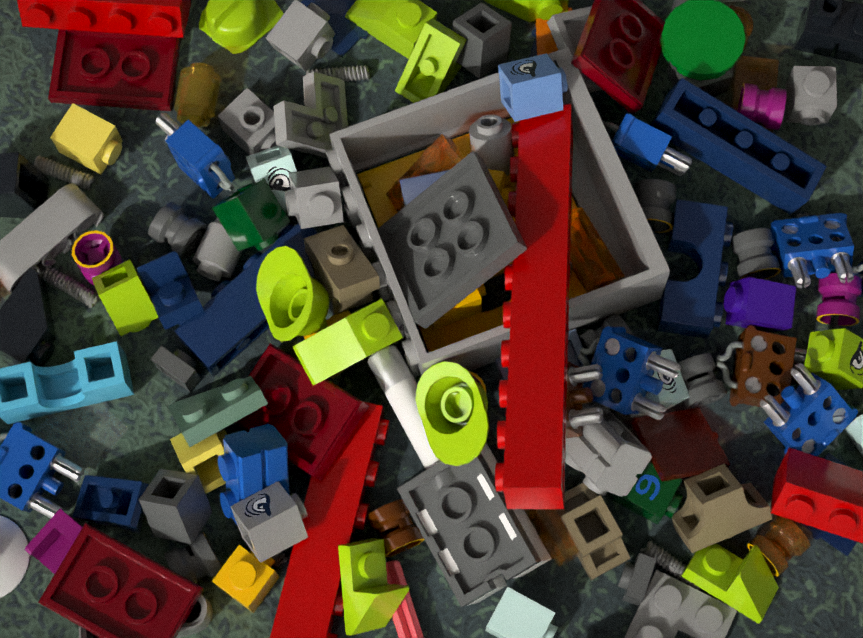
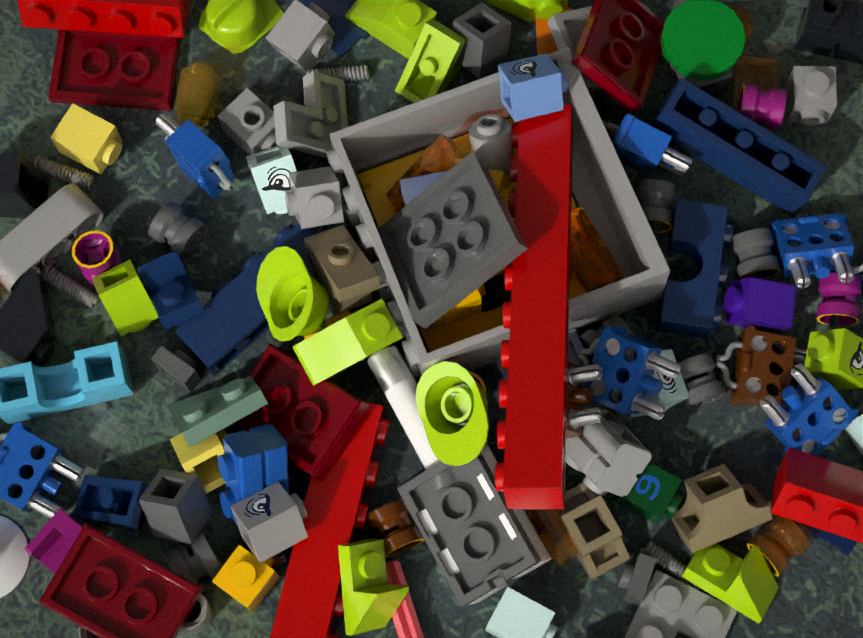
(216, 253): light grey brick -> none
(251, 216): dark green brick -> none
(680, 444): clear red piece -> none

